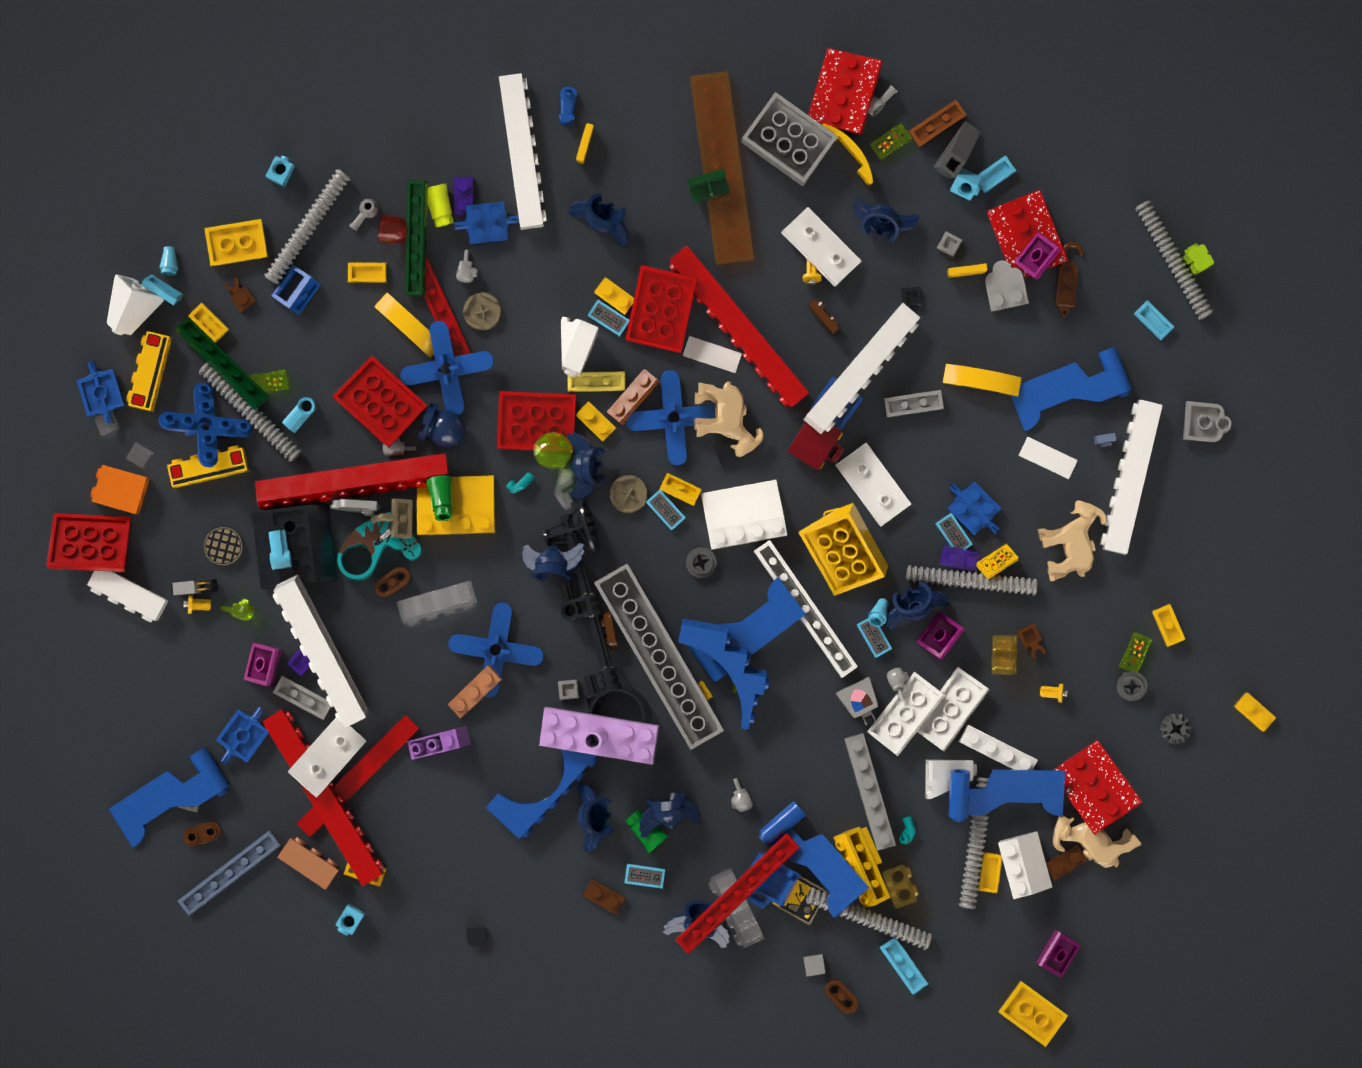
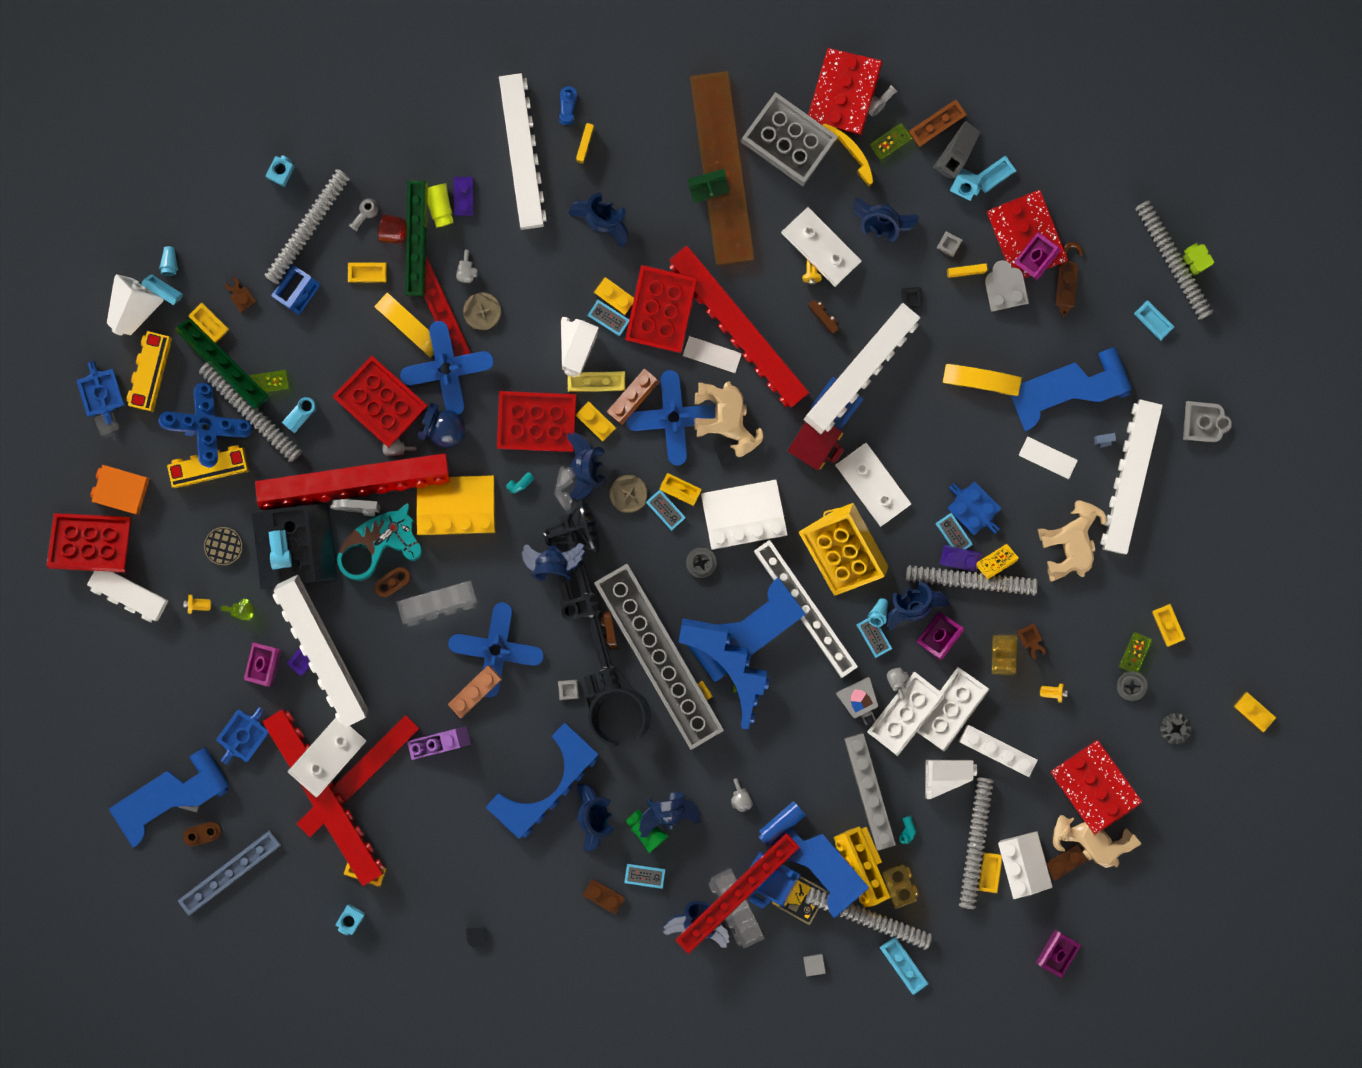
(139, 455): clear tile -> none
(194, 587): piece -> none
(236, 242): yellow plate -> none
(302, 697): light grey plate -> none
(309, 862): nougat brick -> none
(400, 518): dark tan plate -> none
(441, 496): green plant -> none
(486, 222): blue plate -> none
(553, 450): clear neon green dish -> none
(616, 736): lavender plate -> none
(841, 996): reddish brown plate -> none
(913, 403): light grey plate -> none
(1005, 787): blue door -> none
(1033, 1013): yellow plate -> none

